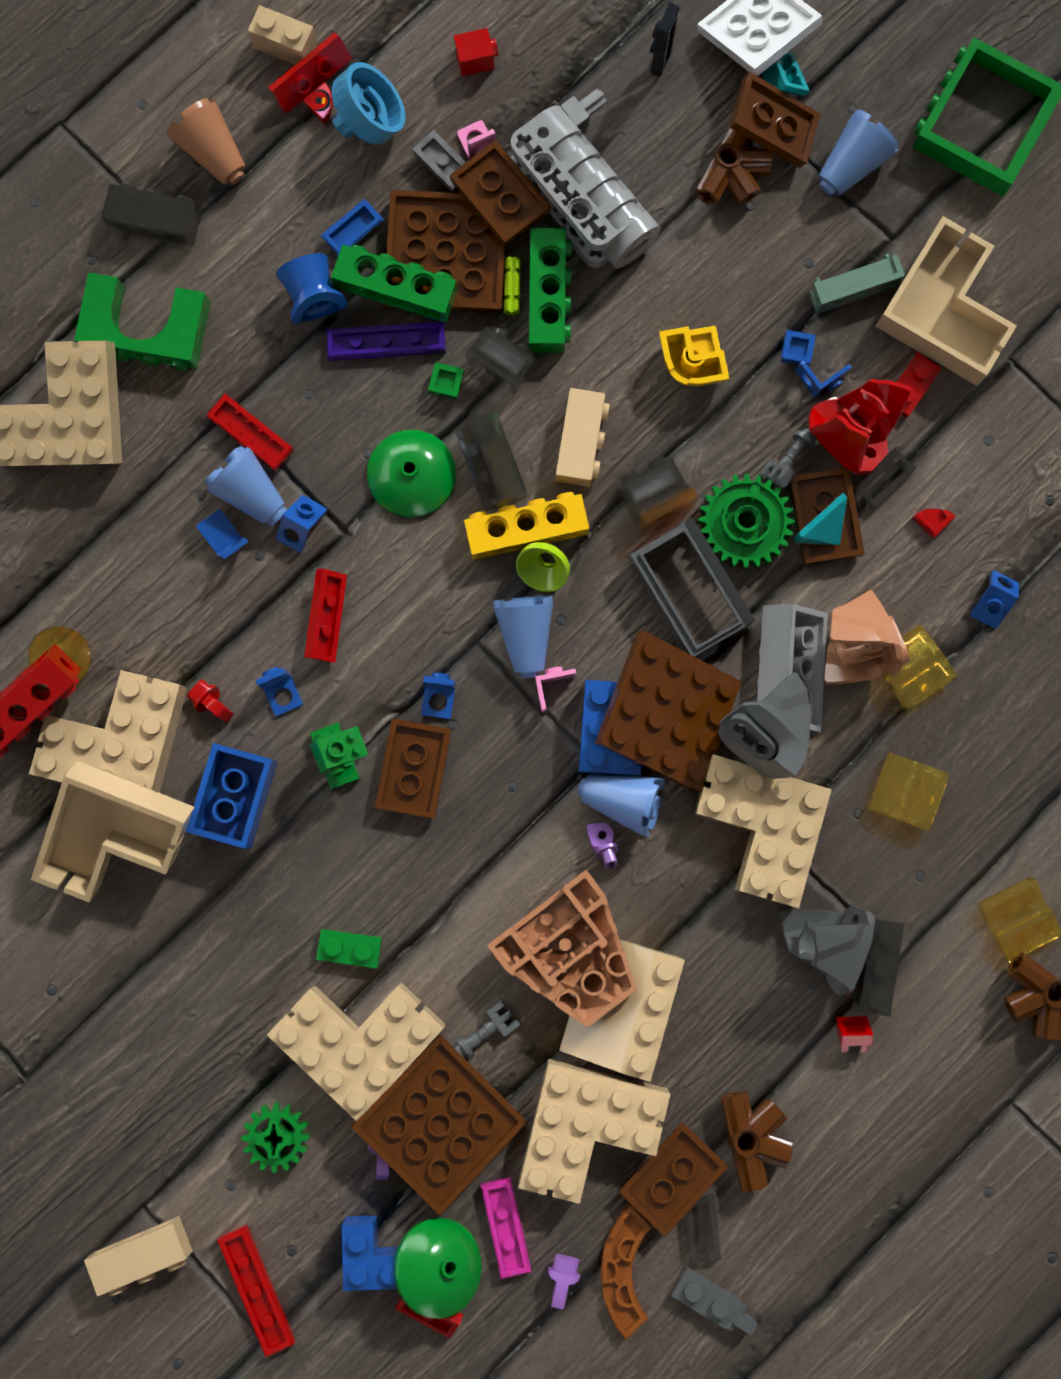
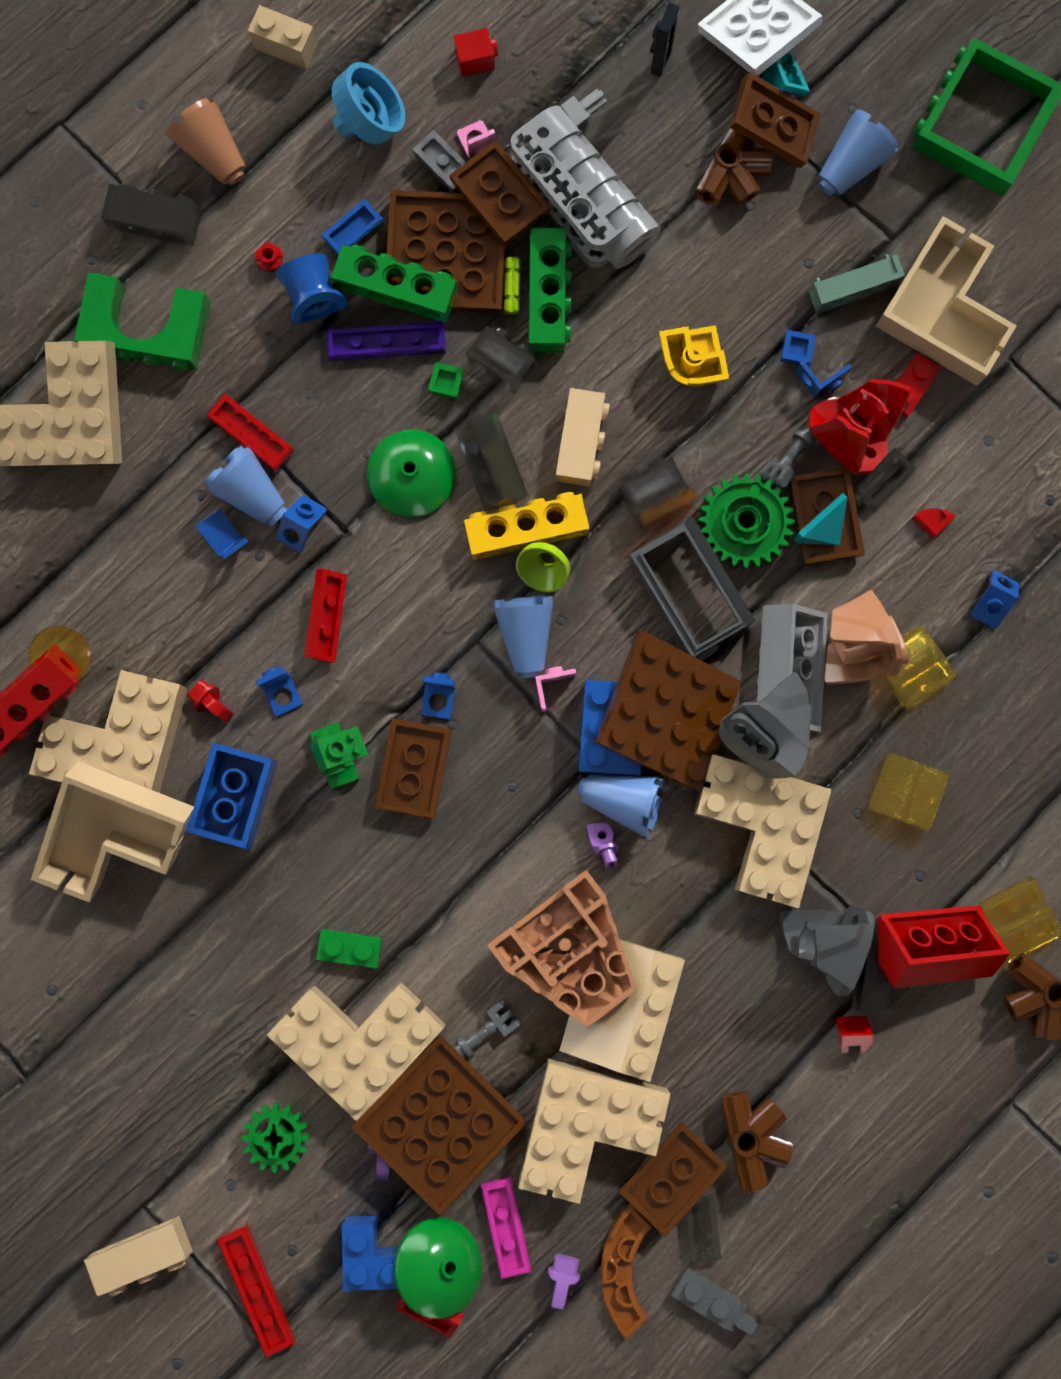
(269, 264): none -> red plate
(310, 73): red plate -> none
(320, 102): red tile -> none
(938, 946): none -> red slope

